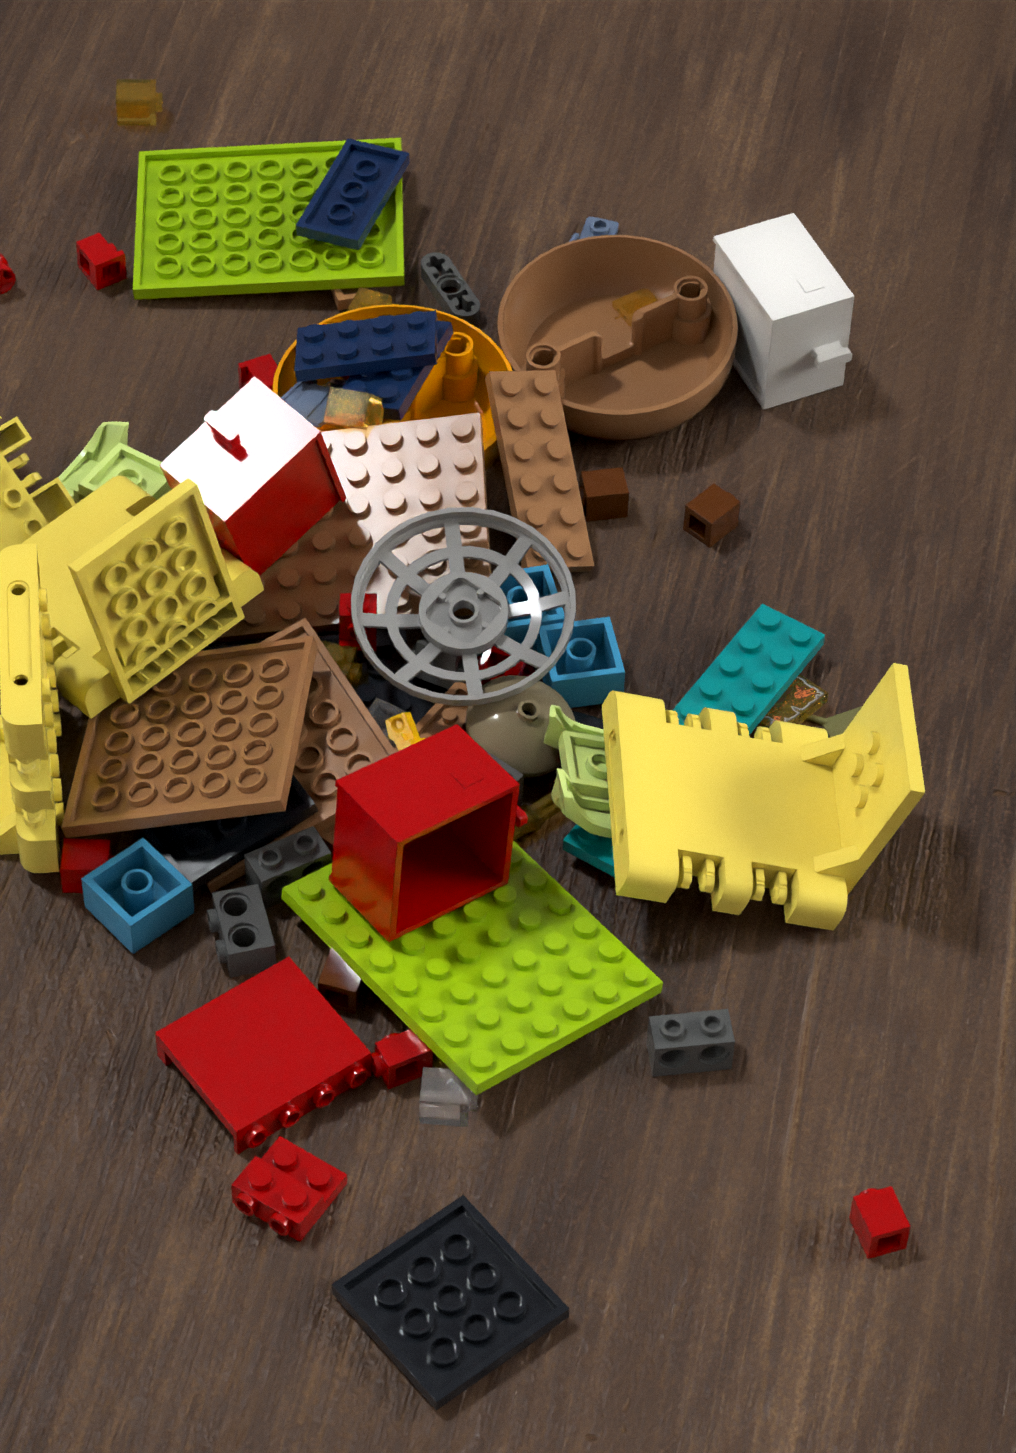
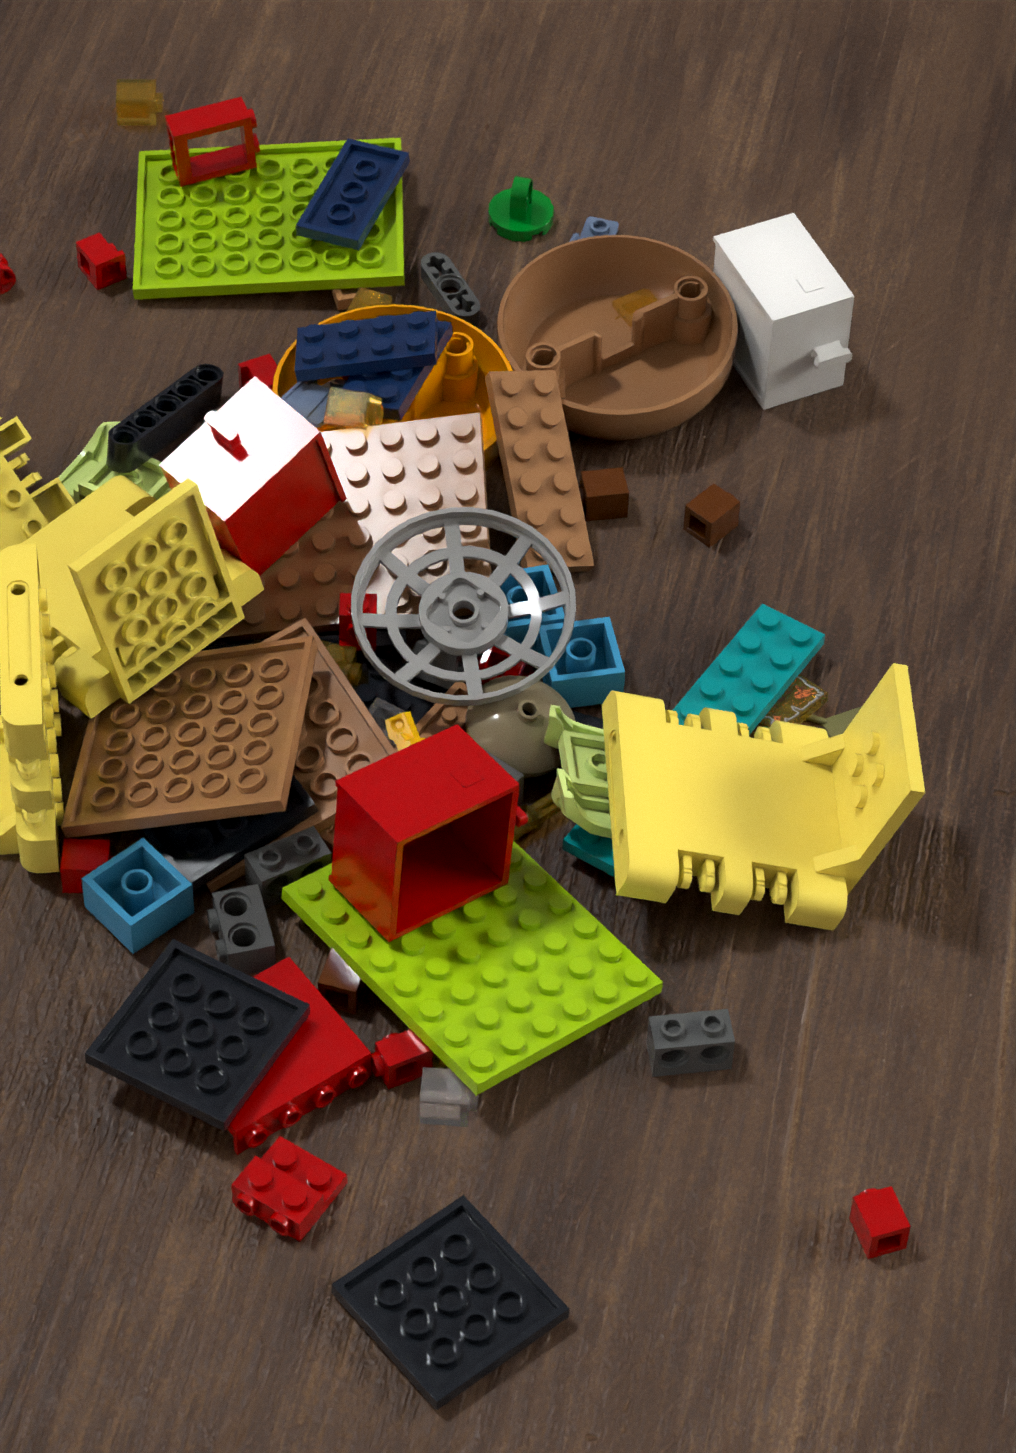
(164, 418): none -> black beam
(198, 1034): none -> black plate
(206, 121): none -> red window
(520, 211): none -> green tile

